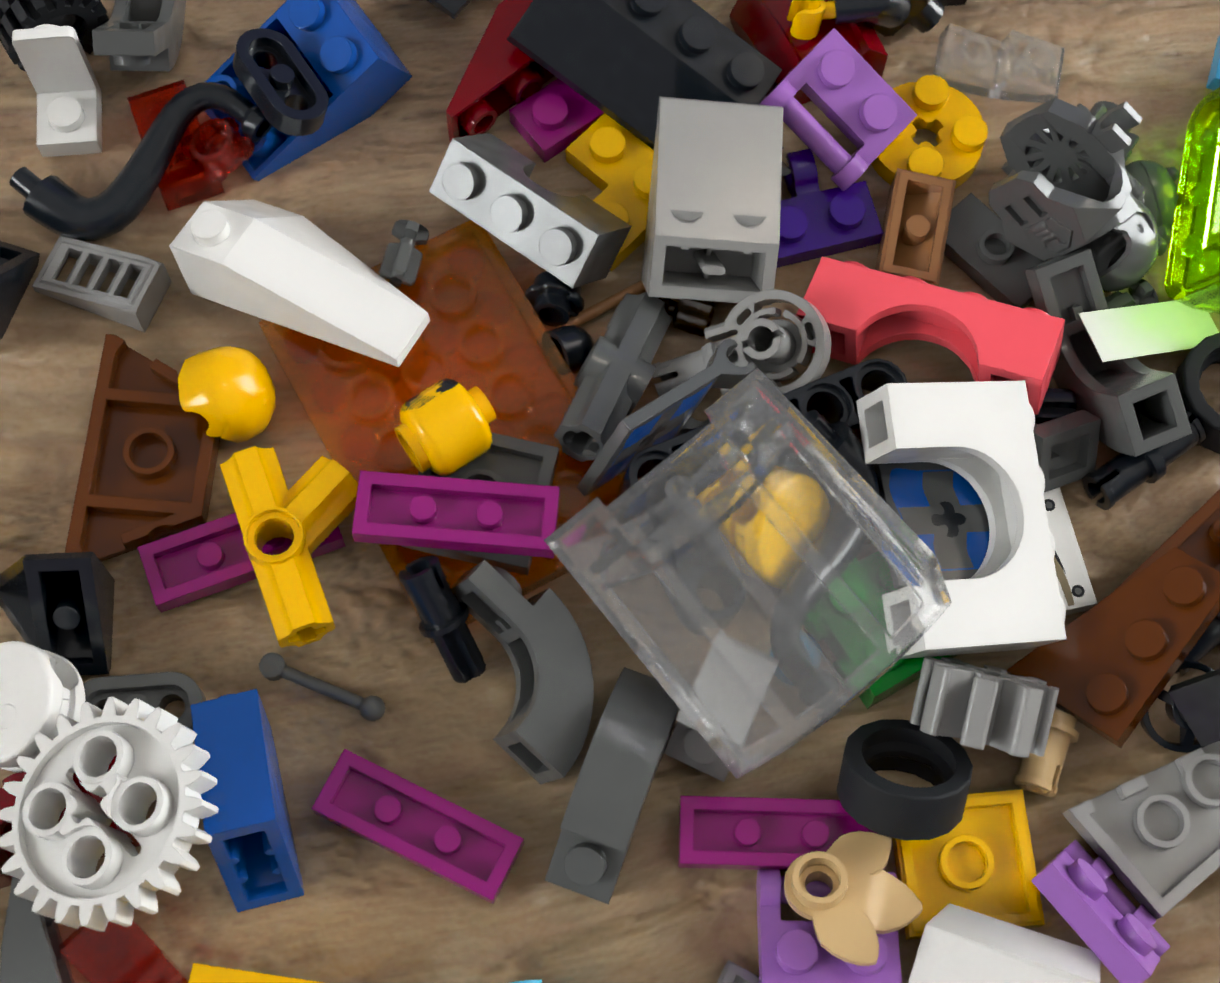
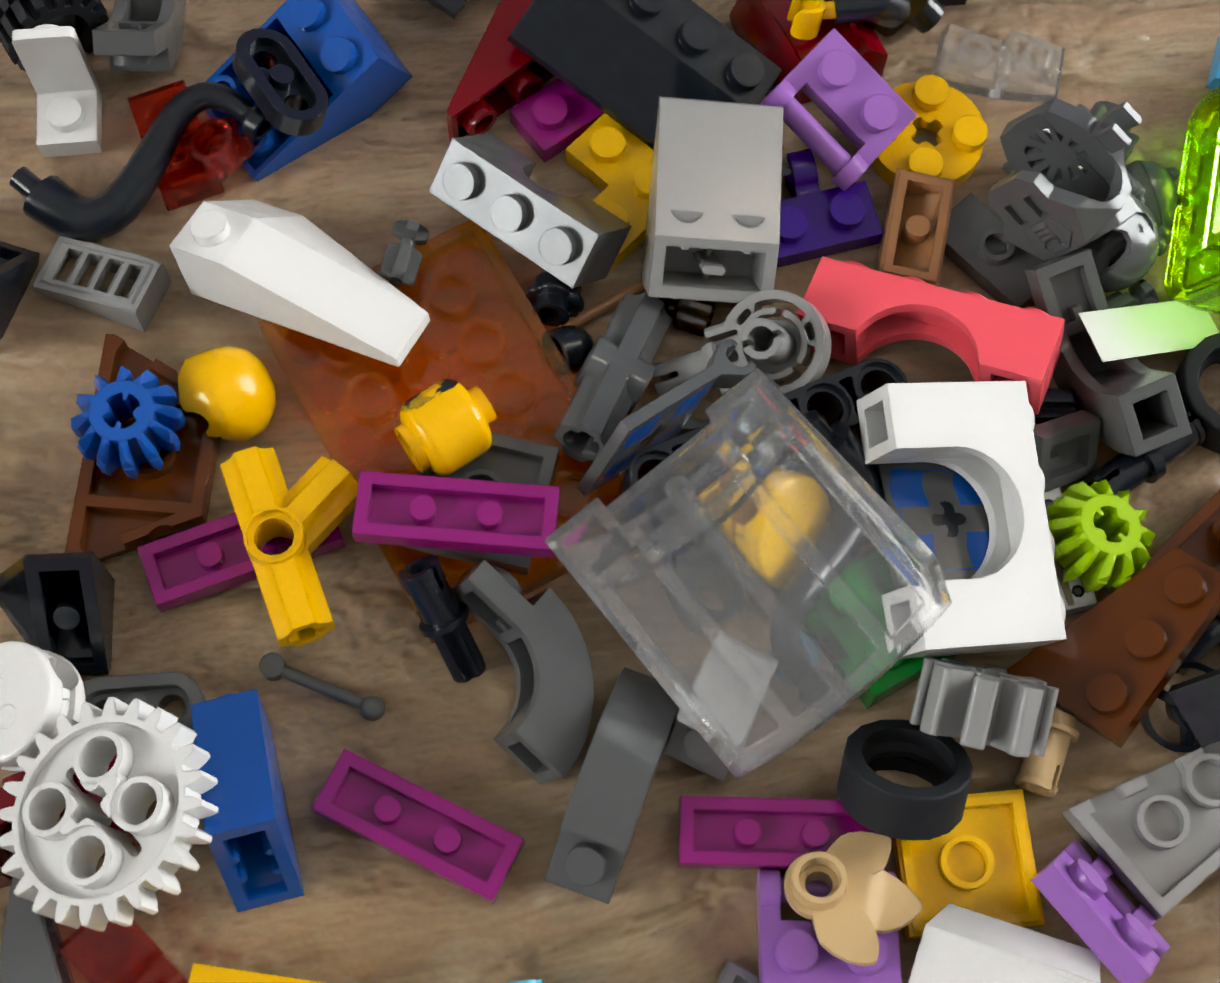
(118, 401): none -> blue gear
(1098, 536): none -> lime gear

